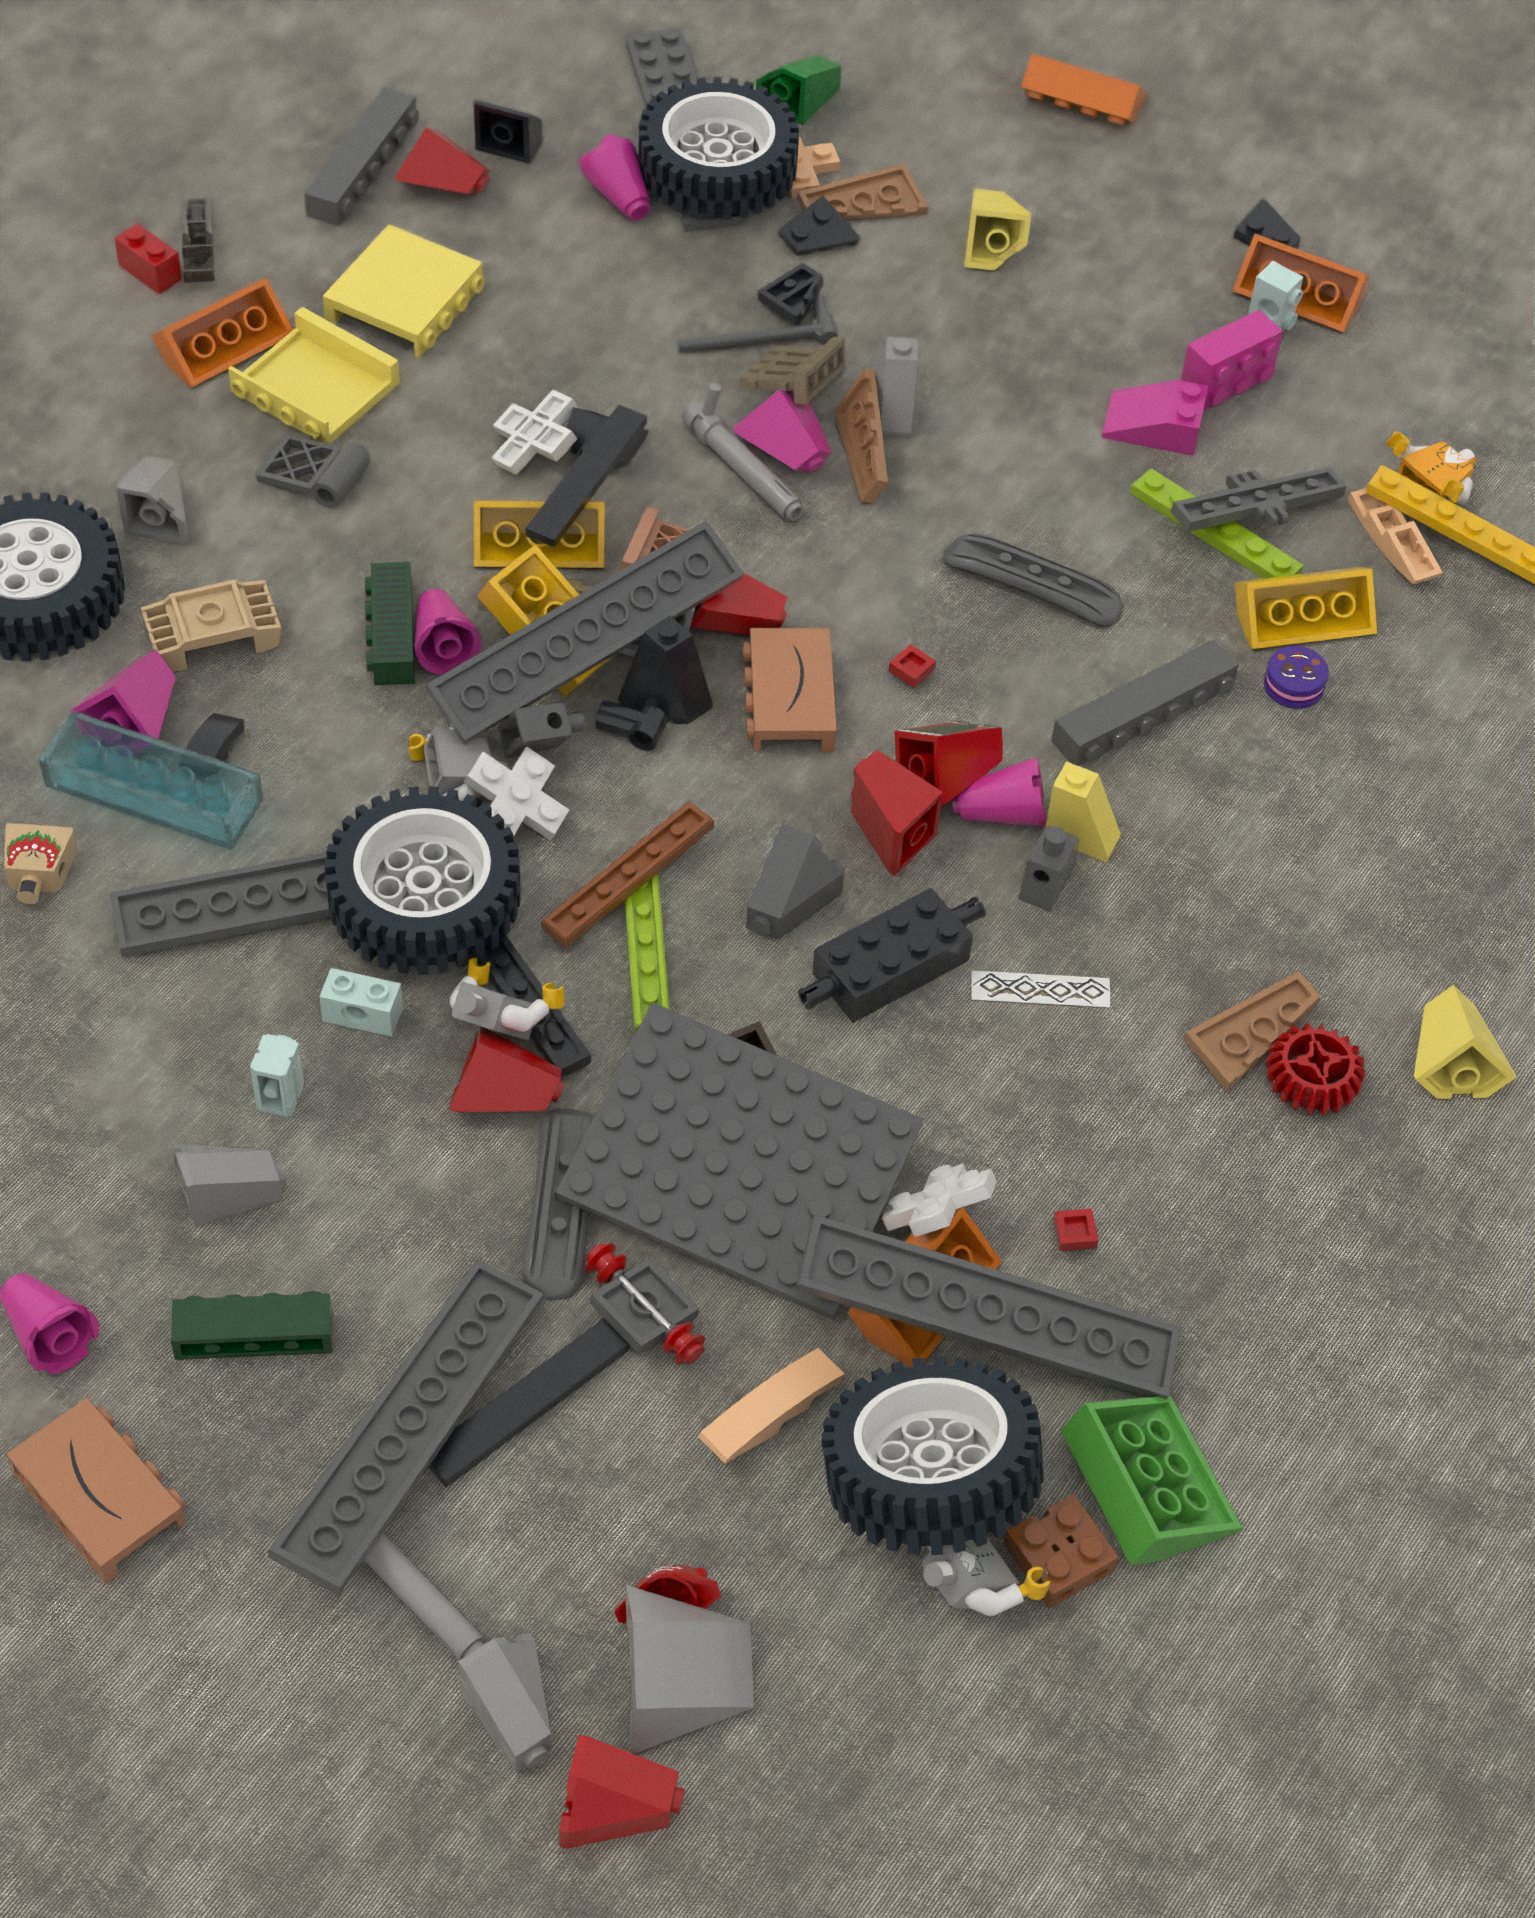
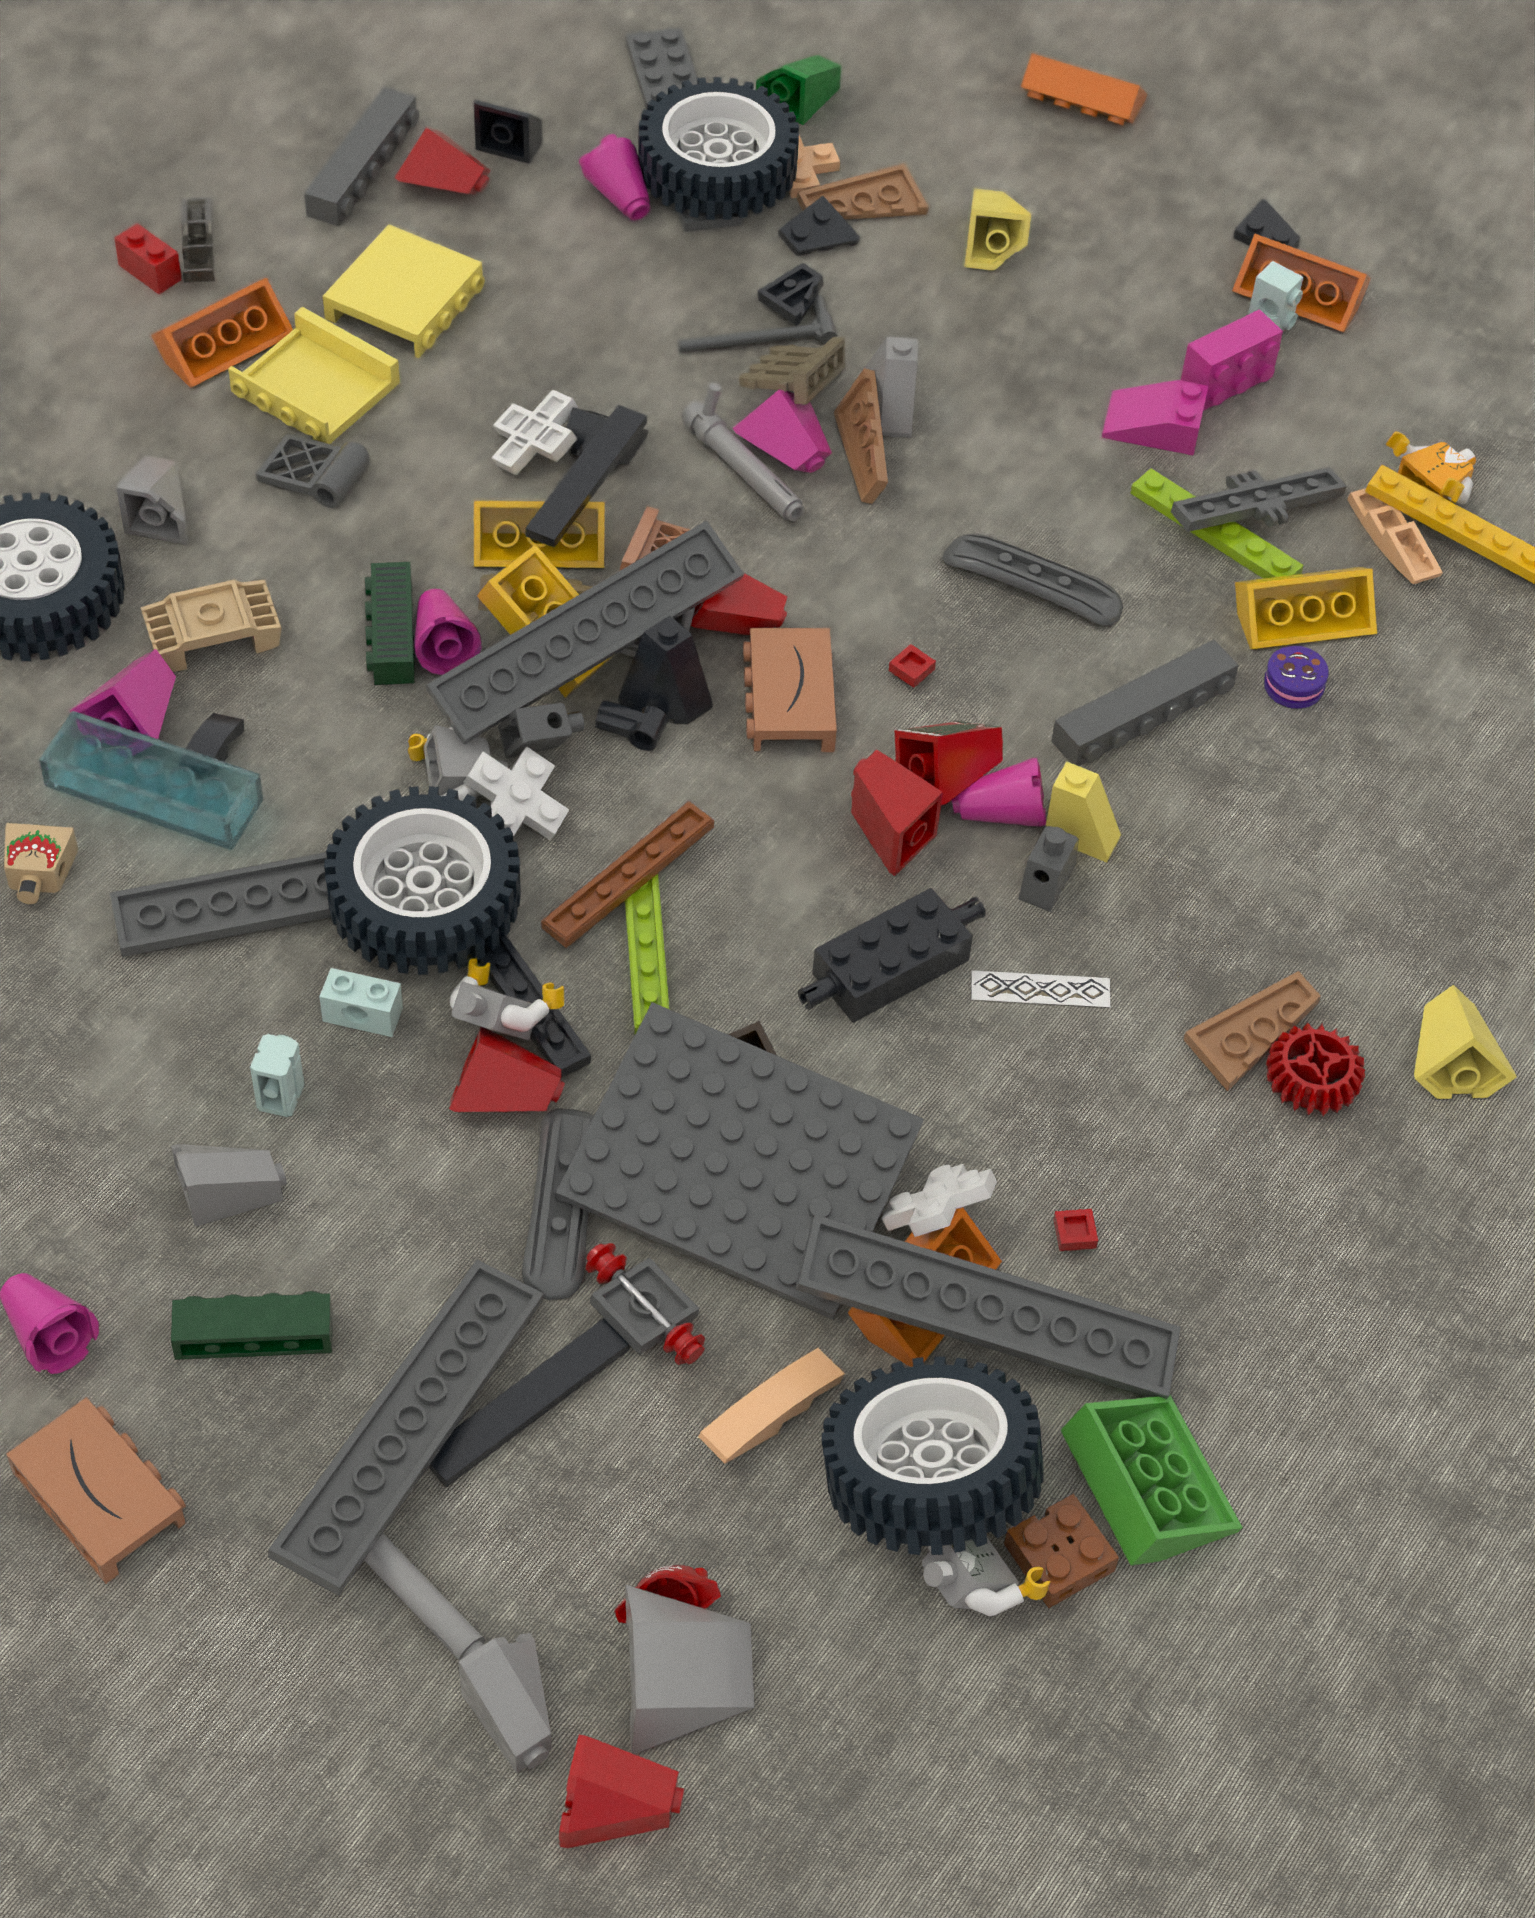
(793, 884): dark grey slope -> none

